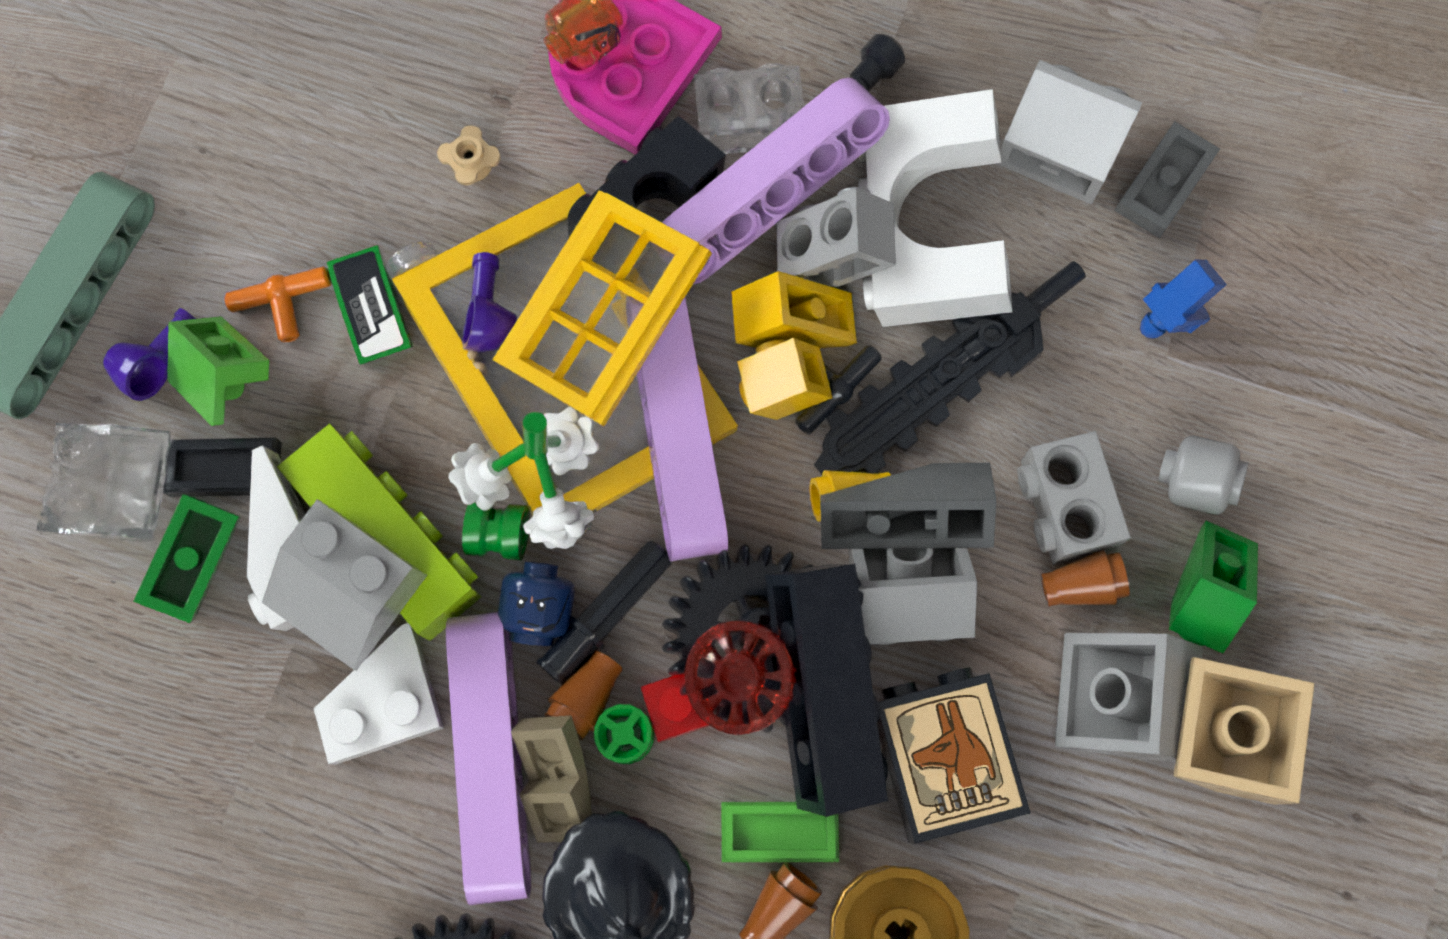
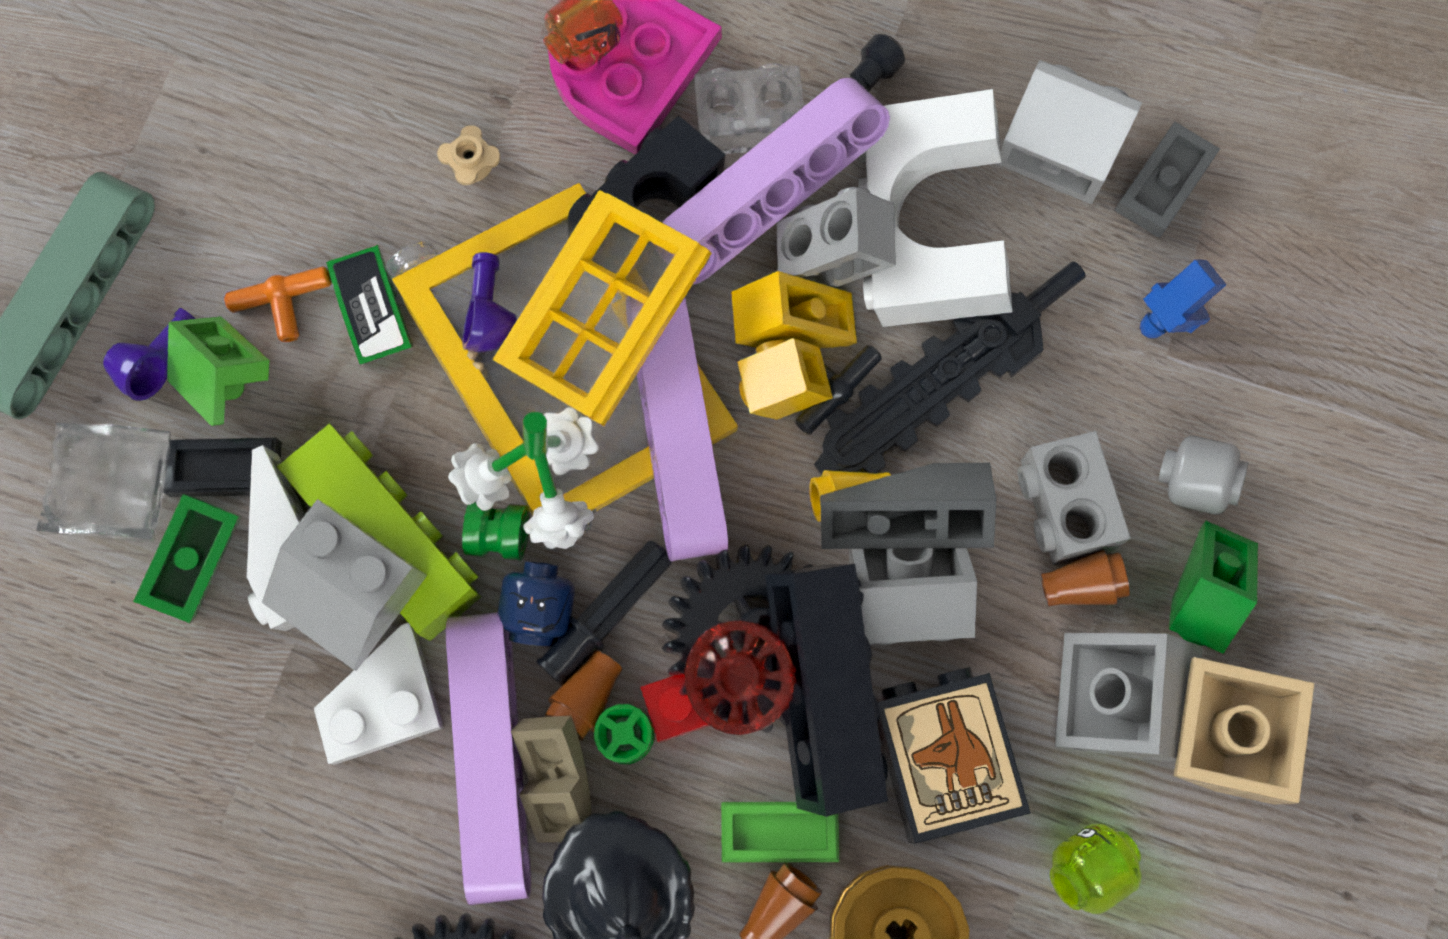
(1096, 869): none -> clear neon green head

